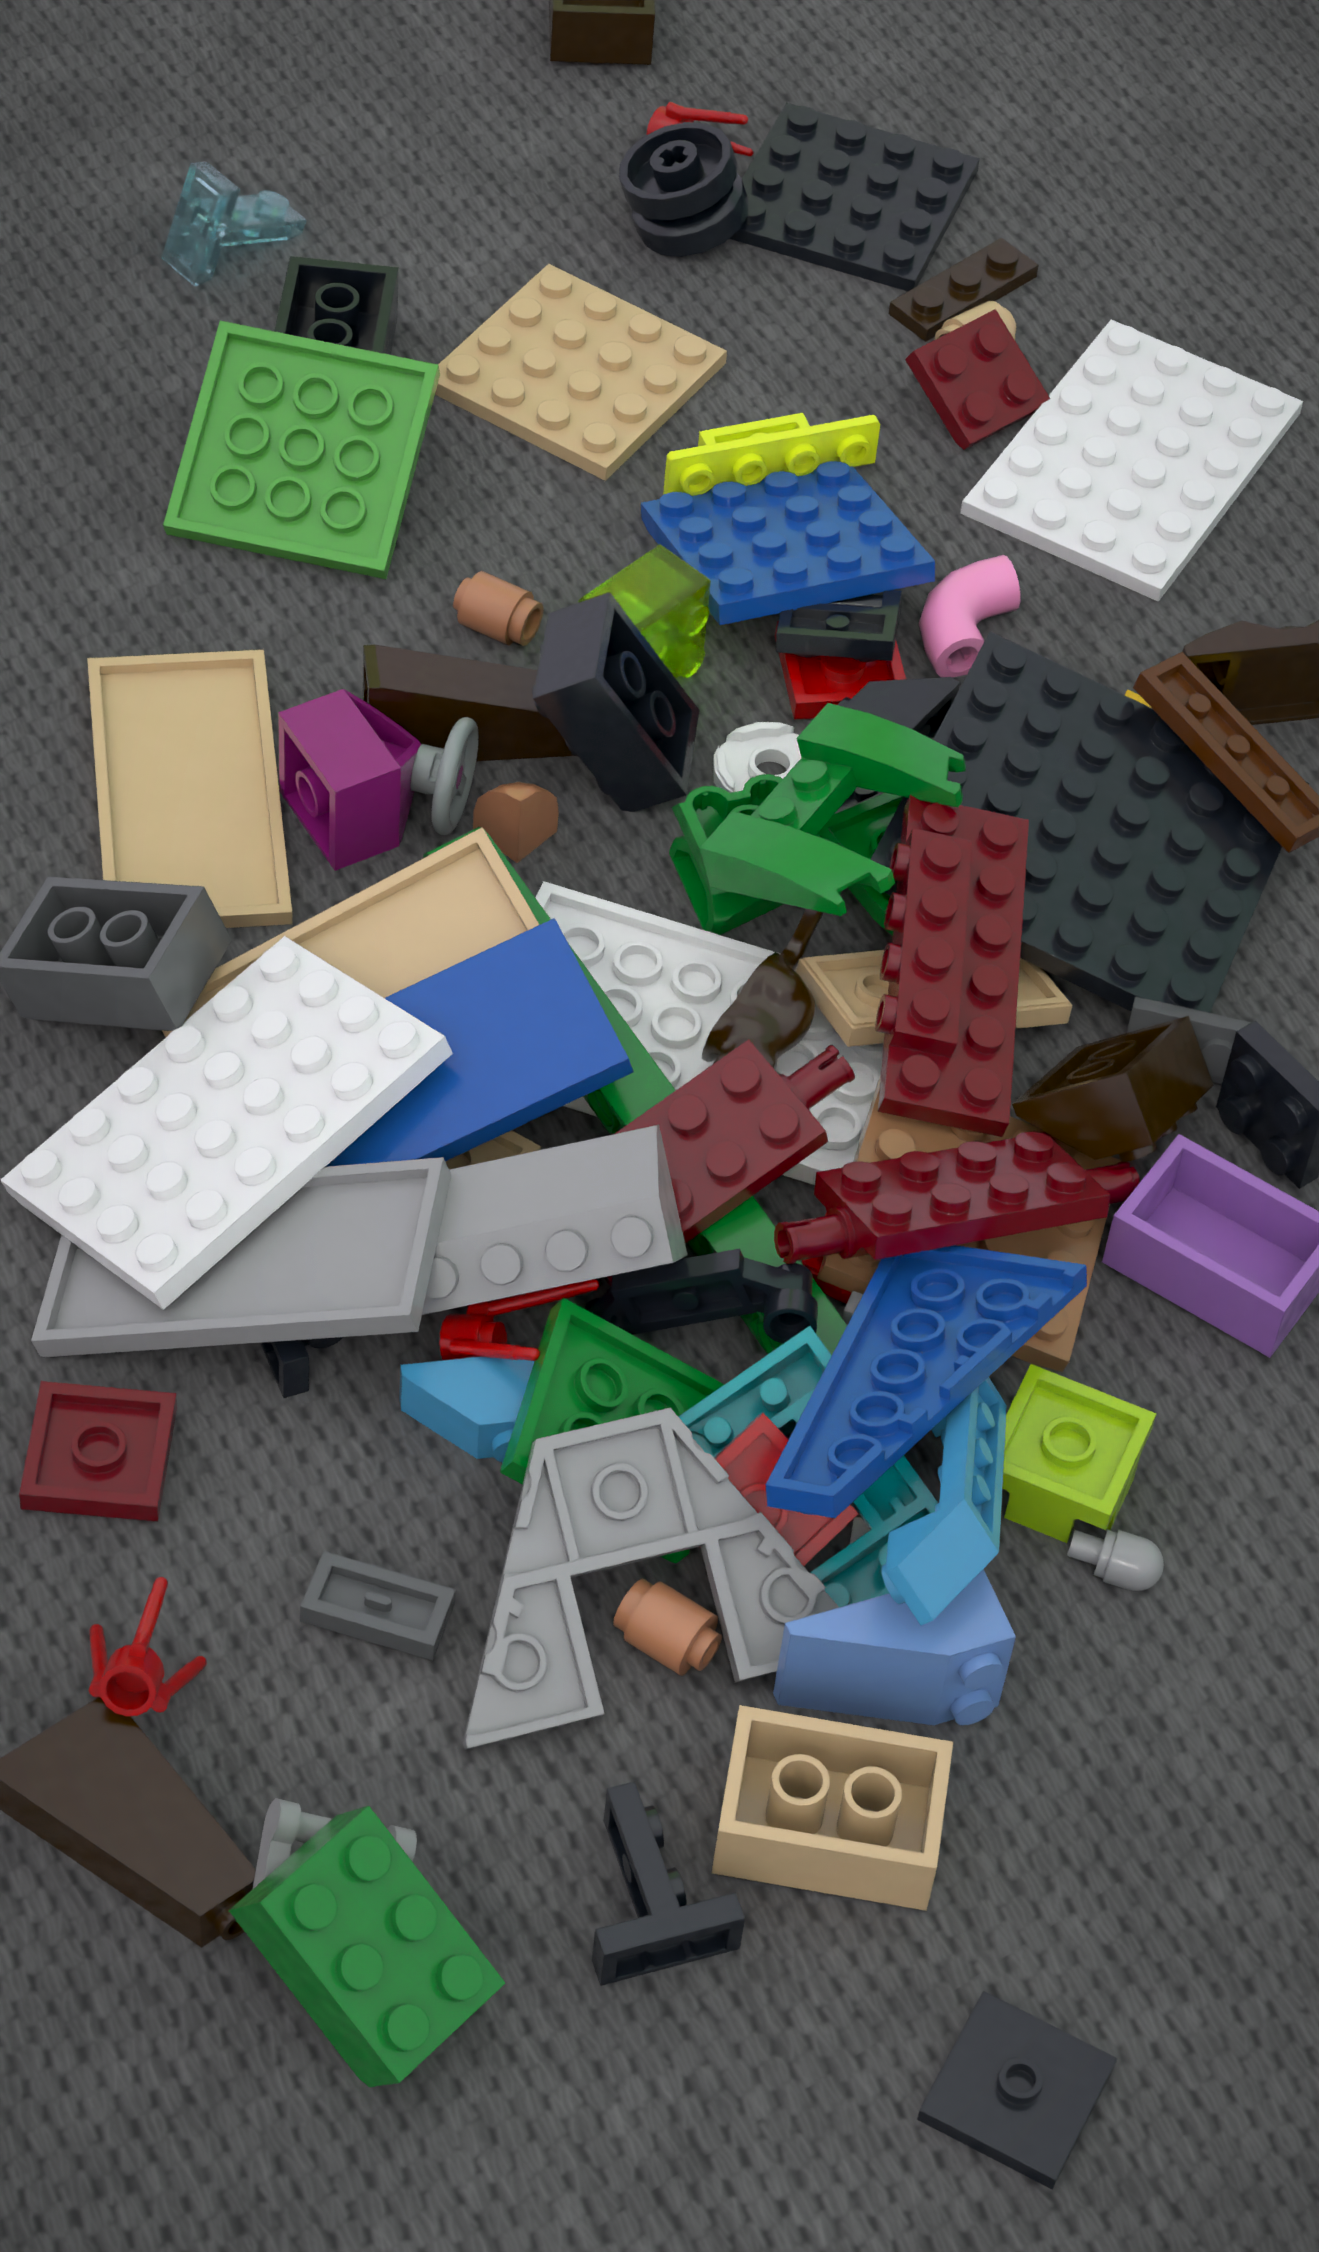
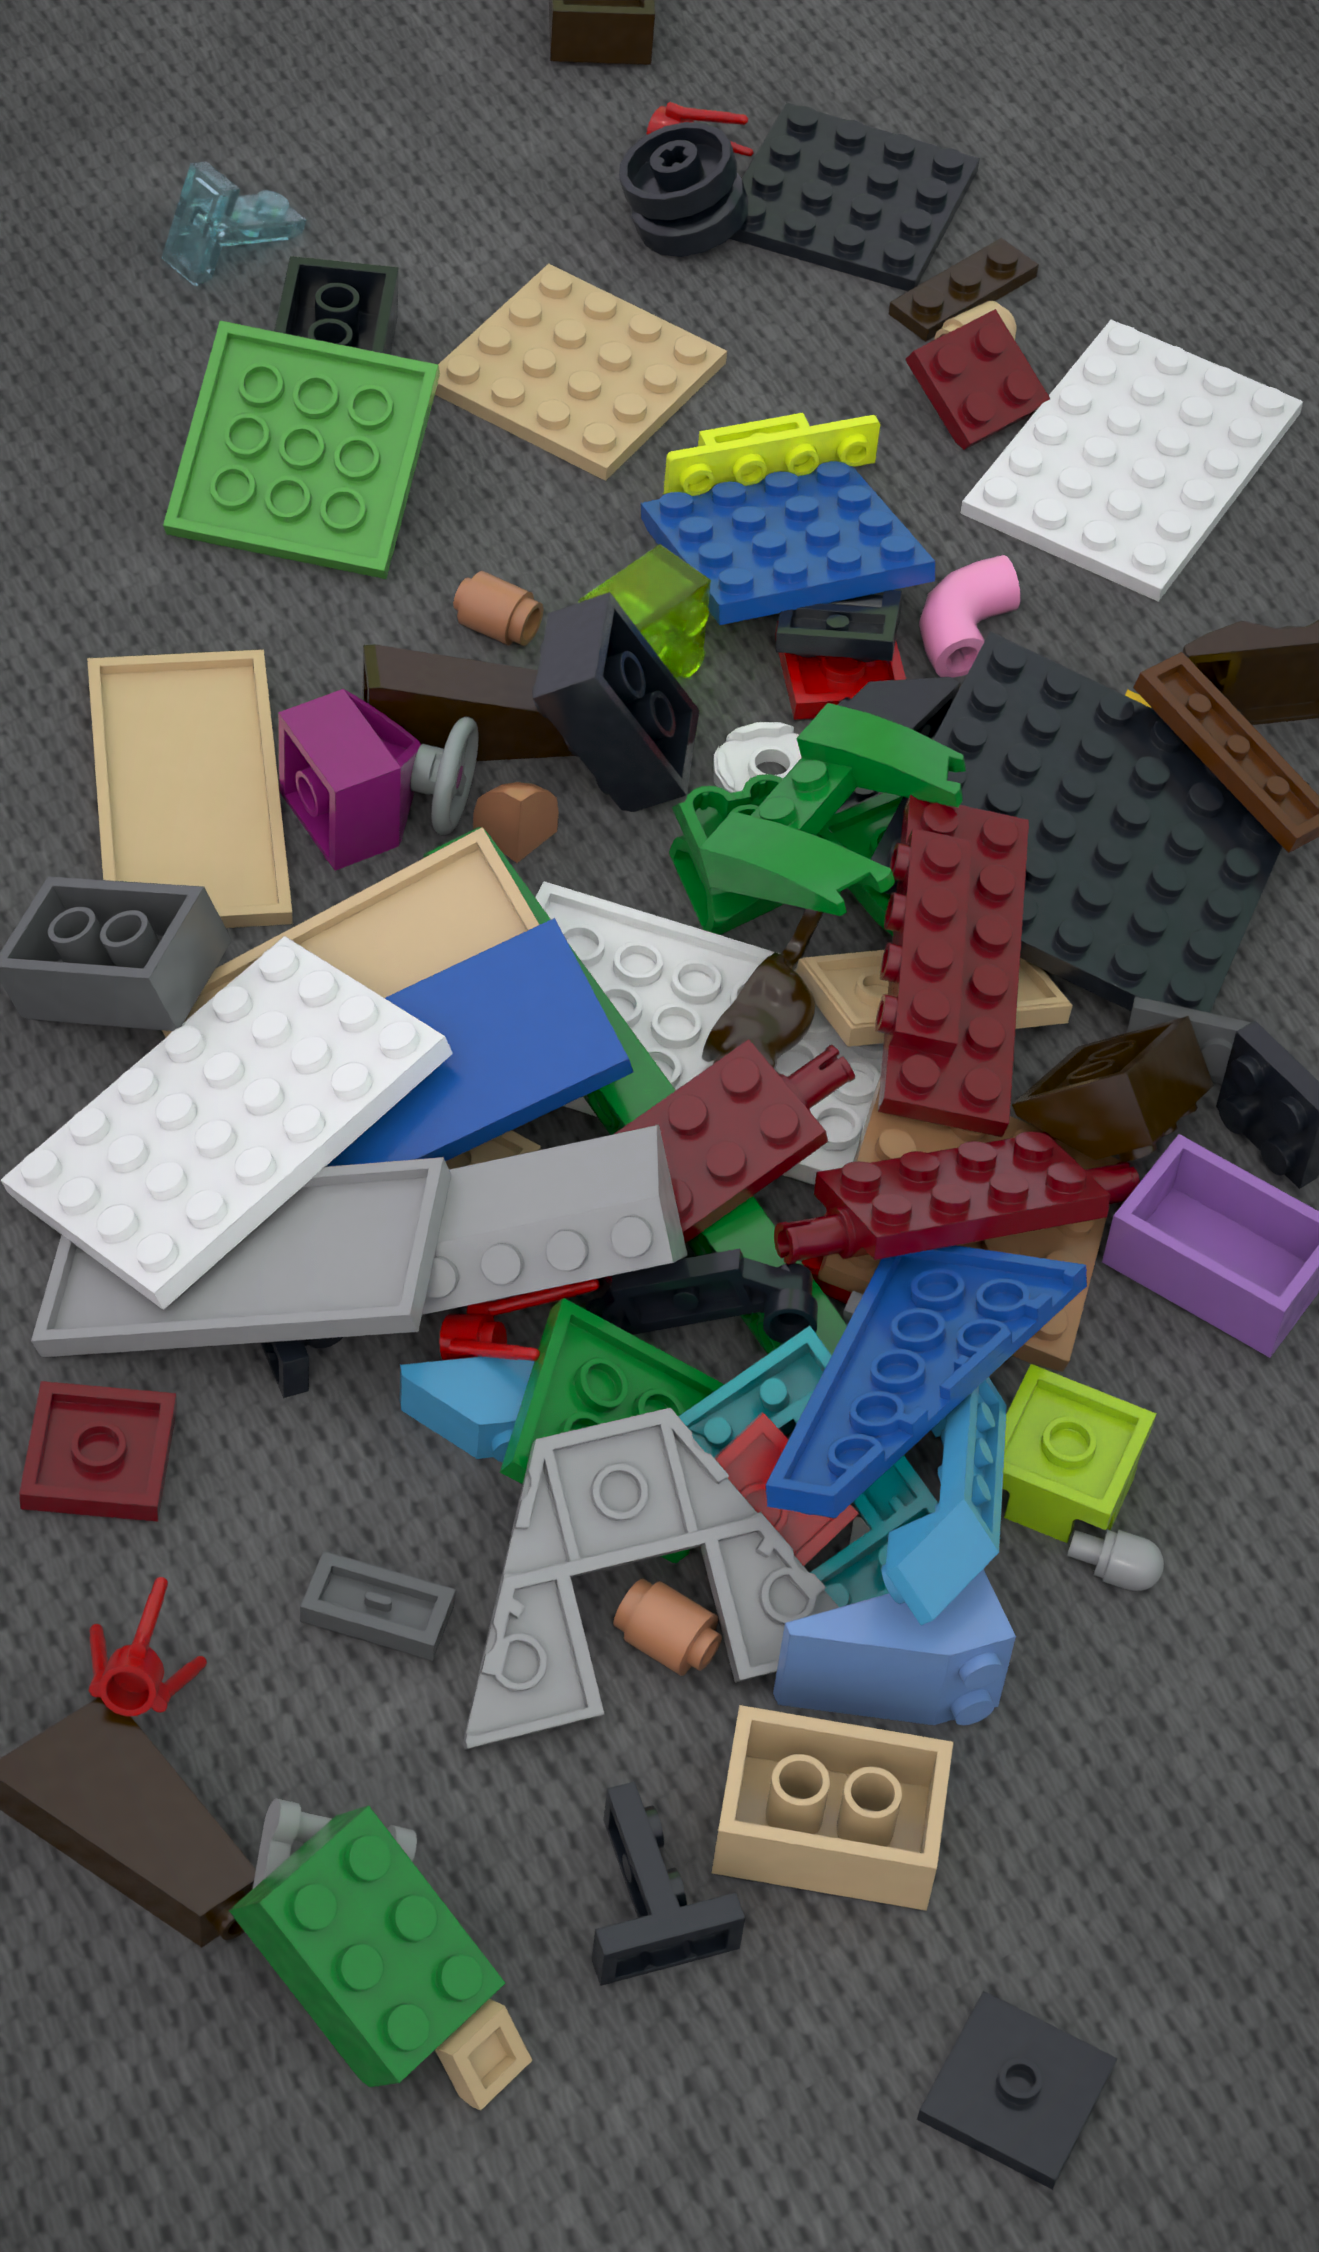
(484, 2054): none -> tan plate

